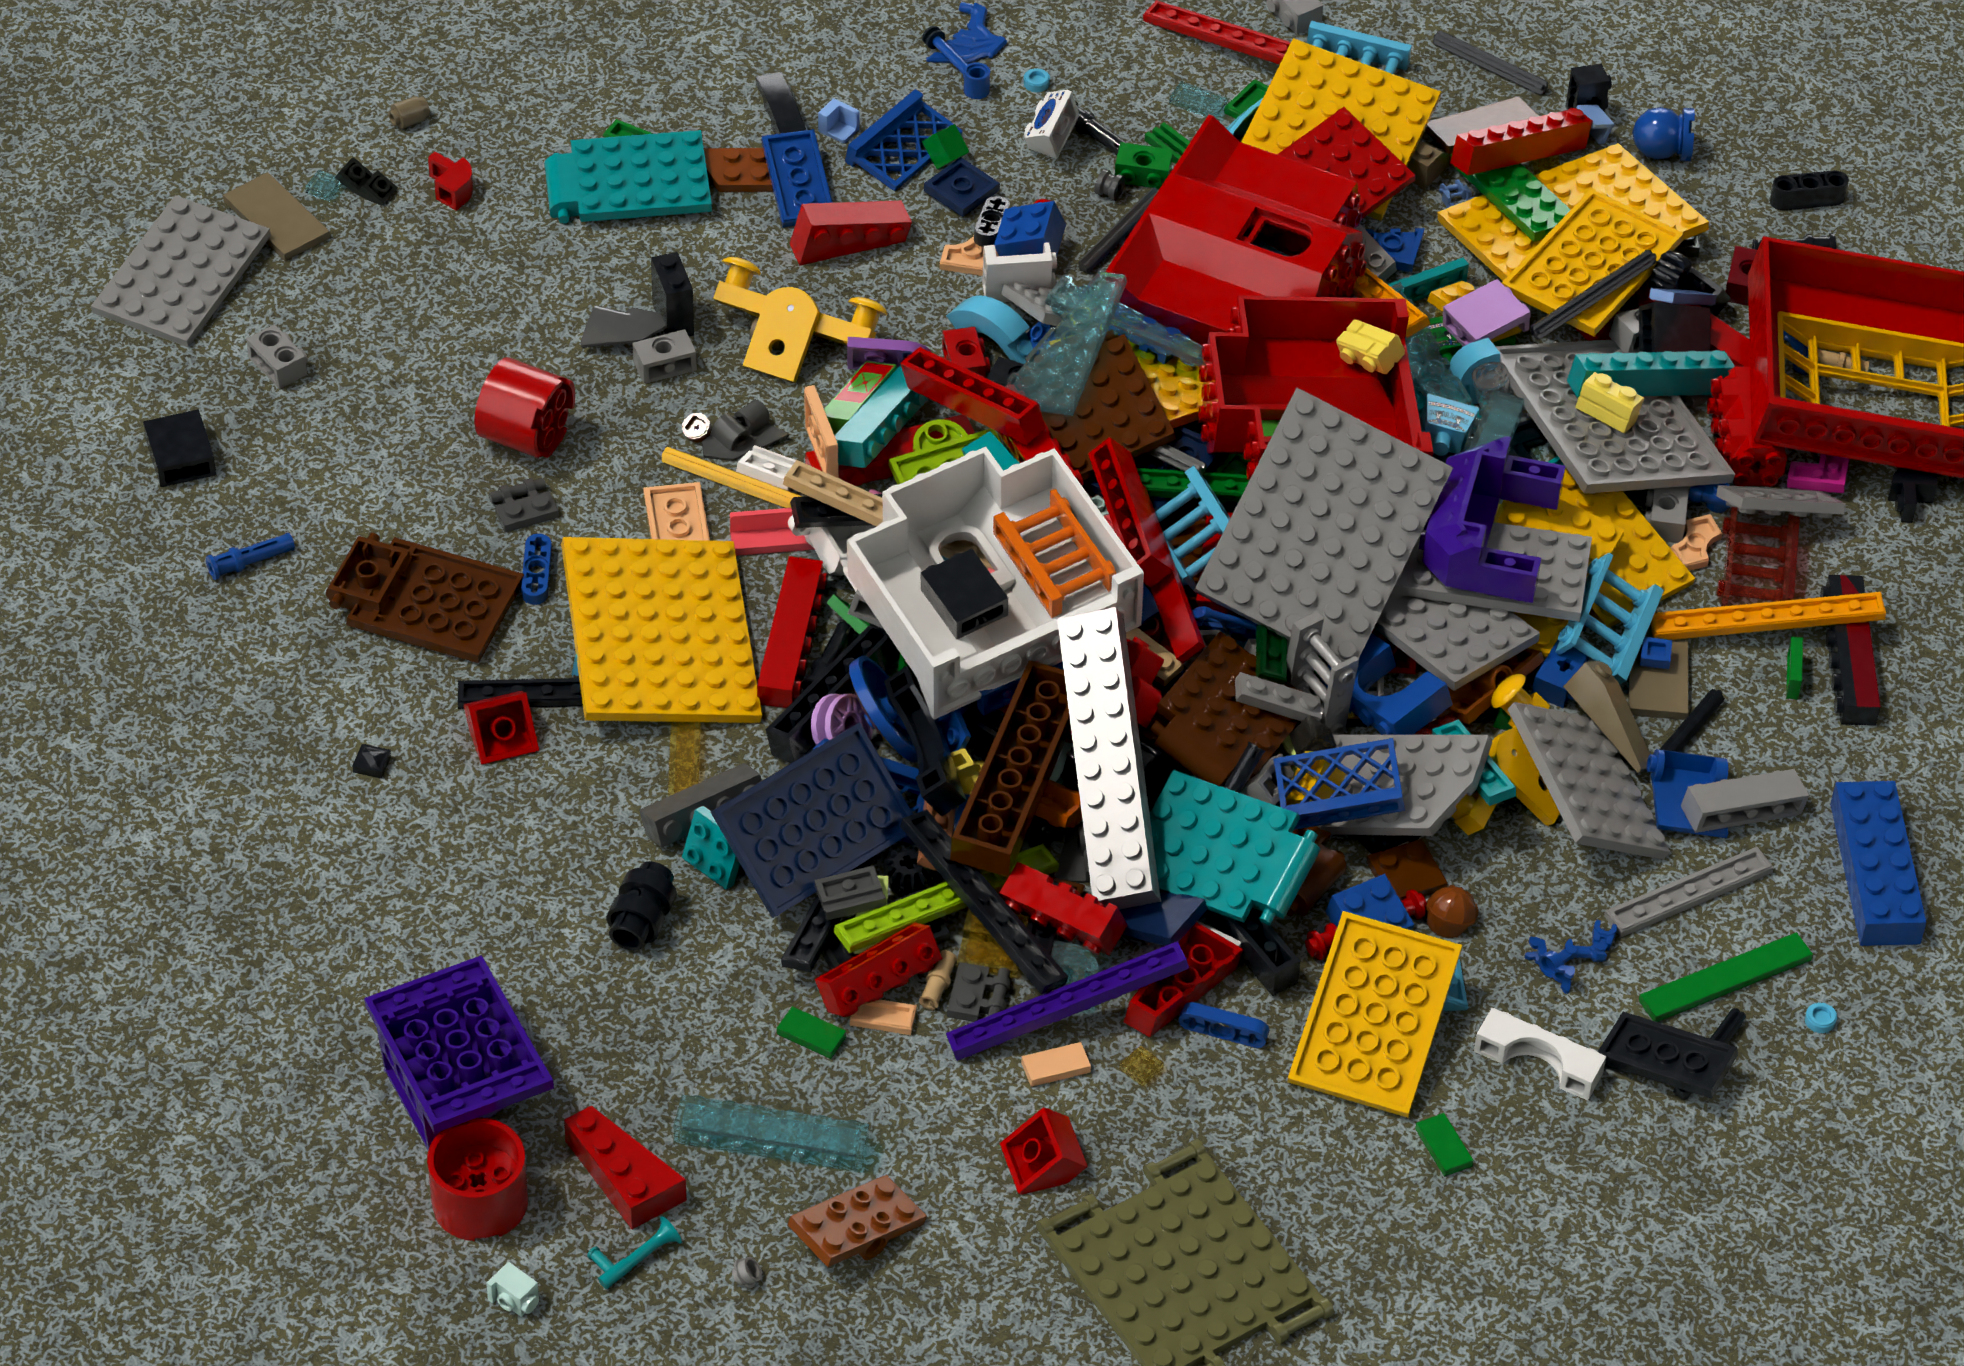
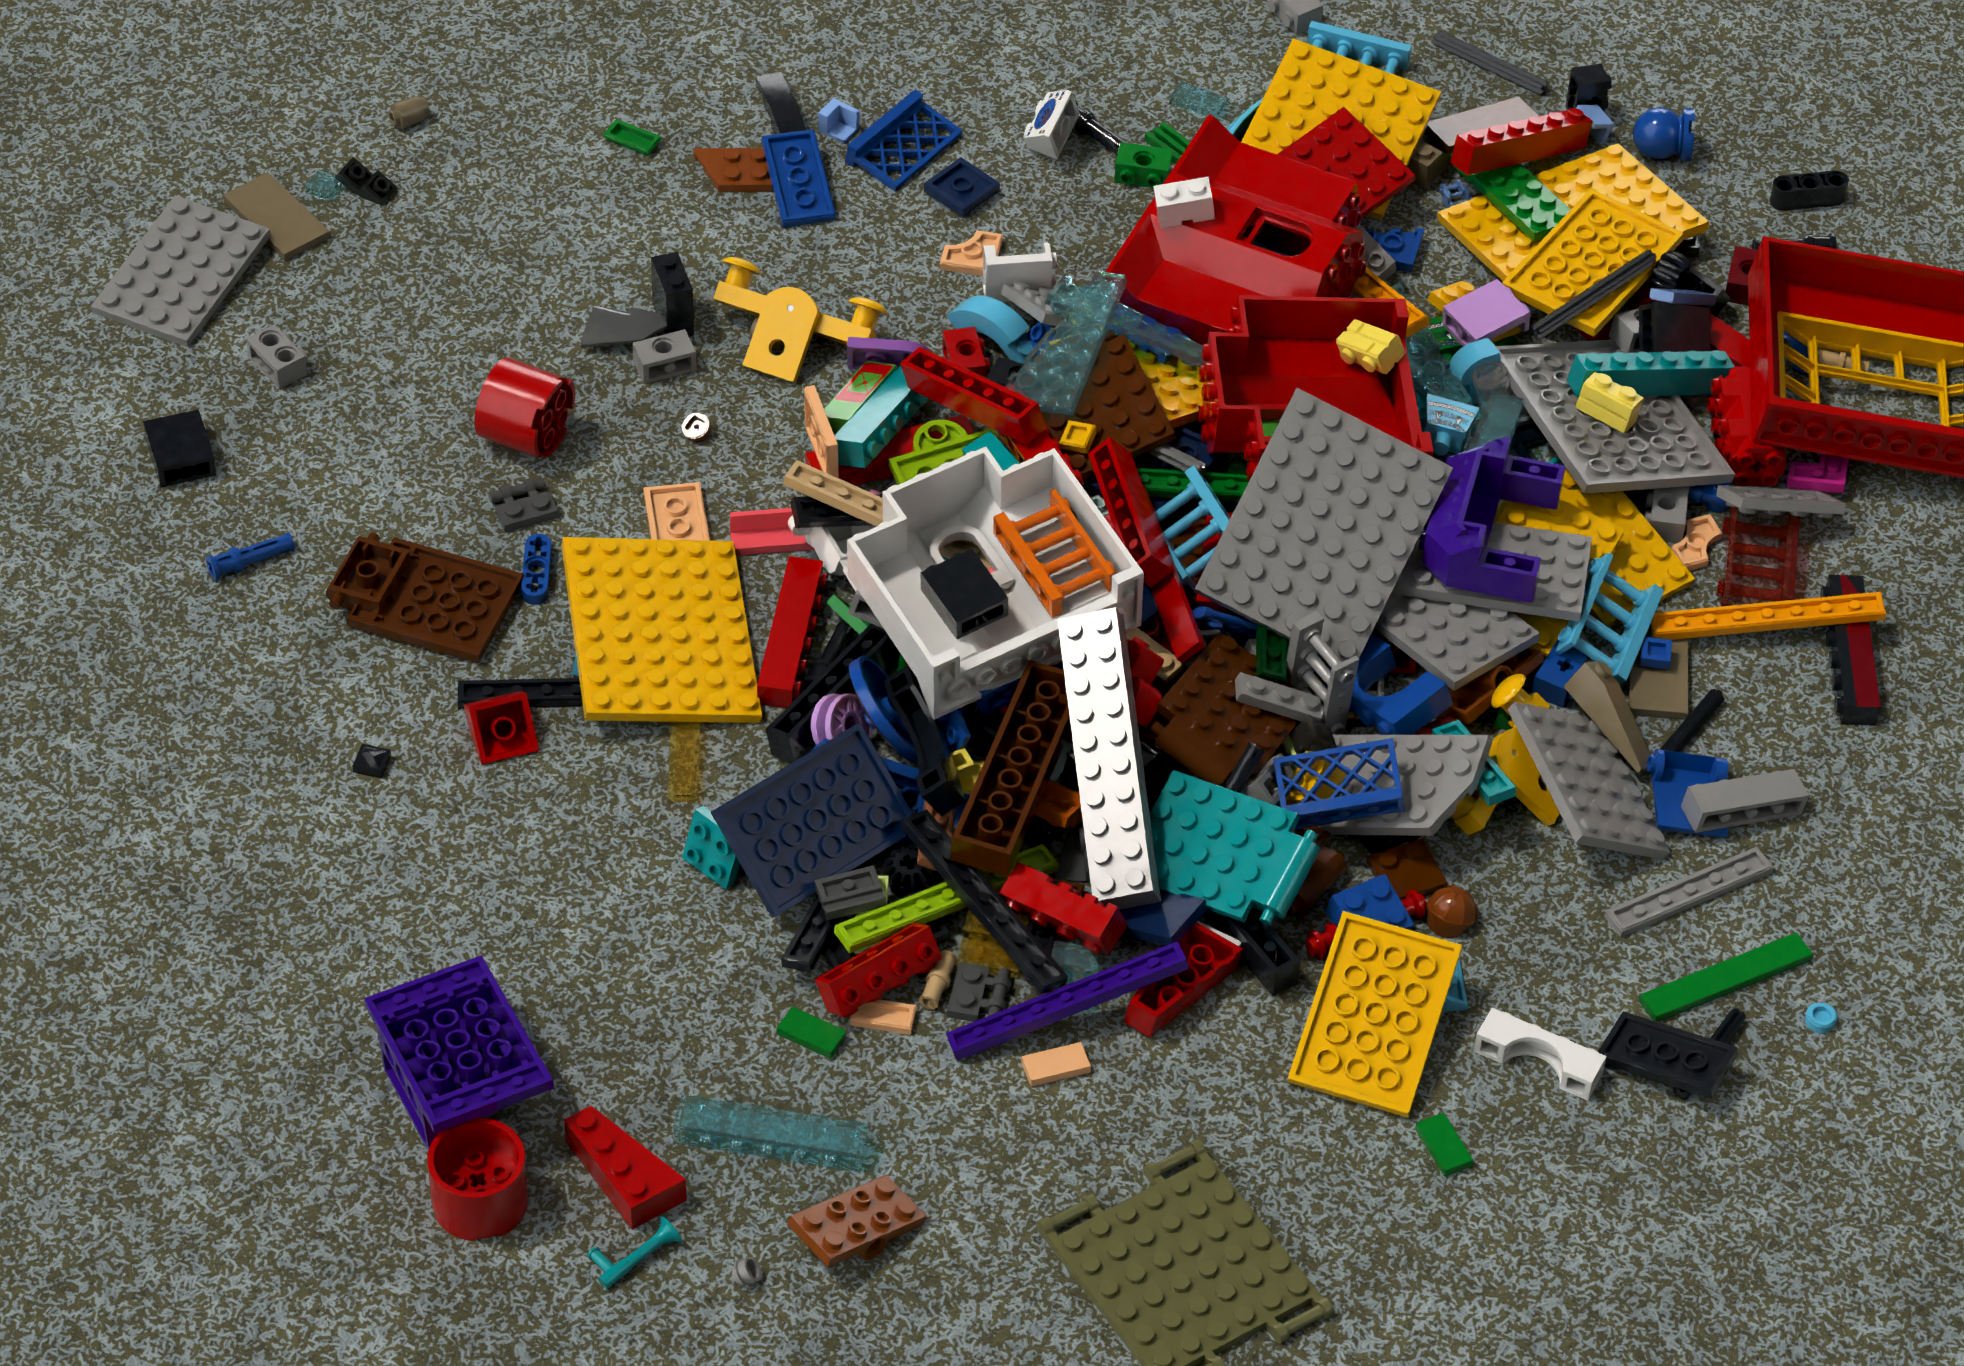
(452, 180): red brick -> none
(513, 1290): light aqua brick -> none
(629, 177): teal plate -> none
(641, 905): black piece -> none
(672, 816): dark grey brick -> none
(728, 477): yellow axle -> none
(738, 434): dark grey panel -> none
(765, 466): white plate -> none
(847, 228): red wedge -> none
(945, 146): green panel -> none
(975, 74): blue piece -> none
(976, 41): blue animal -> none
(990, 220): black beam -> none
(1029, 227): blue brick -> none
(1036, 80): medium azure tile -> none
(1043, 1152): red slope -> none
(1078, 436): none -> yellow tile
(1109, 184): dark grey wheel -> none
(1116, 233): dark grey axle -> none
(1141, 1065): clear yellow tile -> none
(1184, 202): none -> white brick
(1216, 31): red tile -> none
(1241, 1028): blue beam -> none
(1246, 98): green tile -> none
(1421, 284): teal plate -> none
(1552, 963): blue piece -> none
(1794, 668): green tile -> none
(1878, 863): blue brick -> none
(1910, 488): black brick -> none

